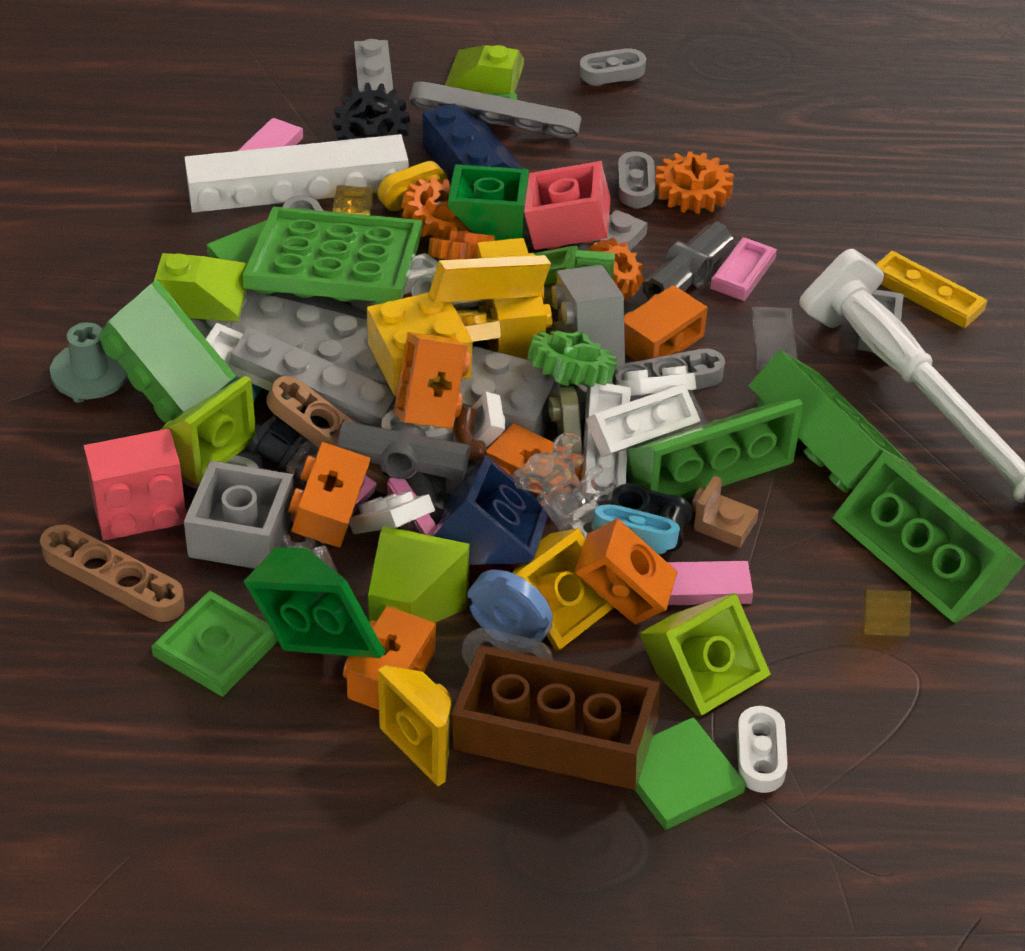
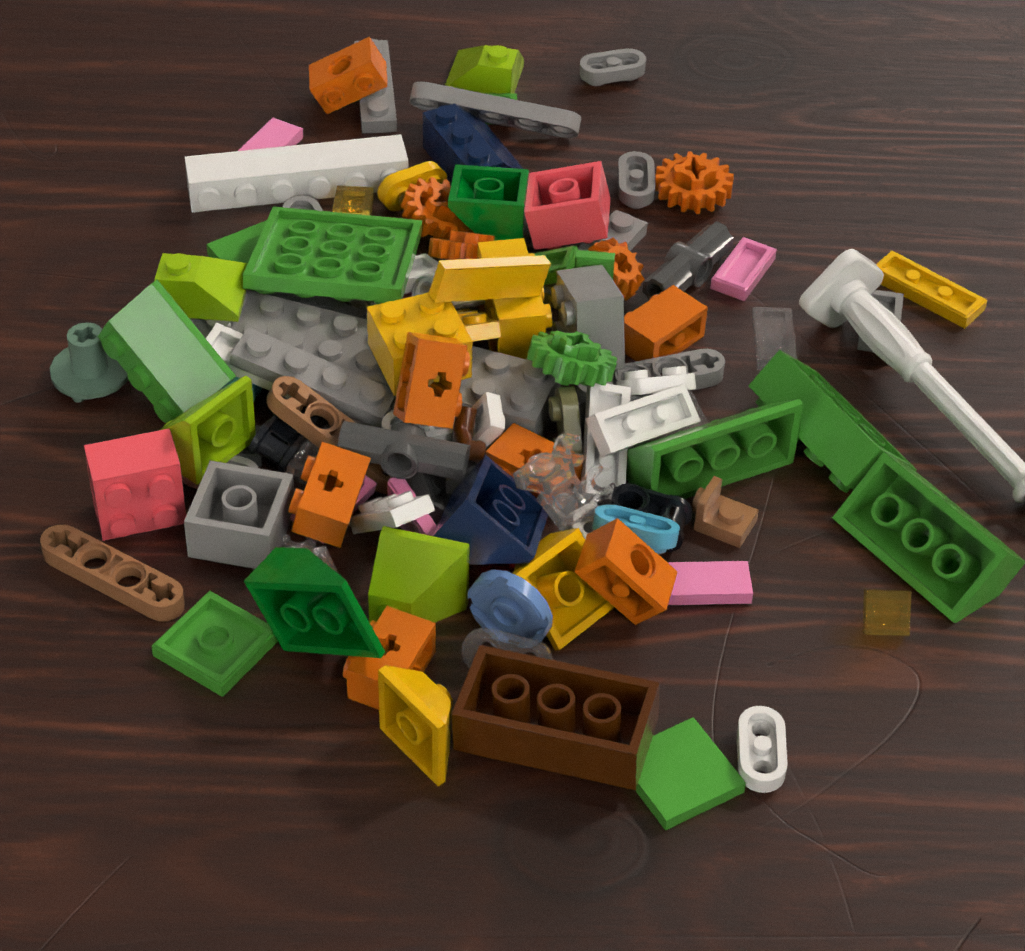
(348, 75): none -> orange brick
(364, 106): black gear -> none
(706, 653): lime slope -> none

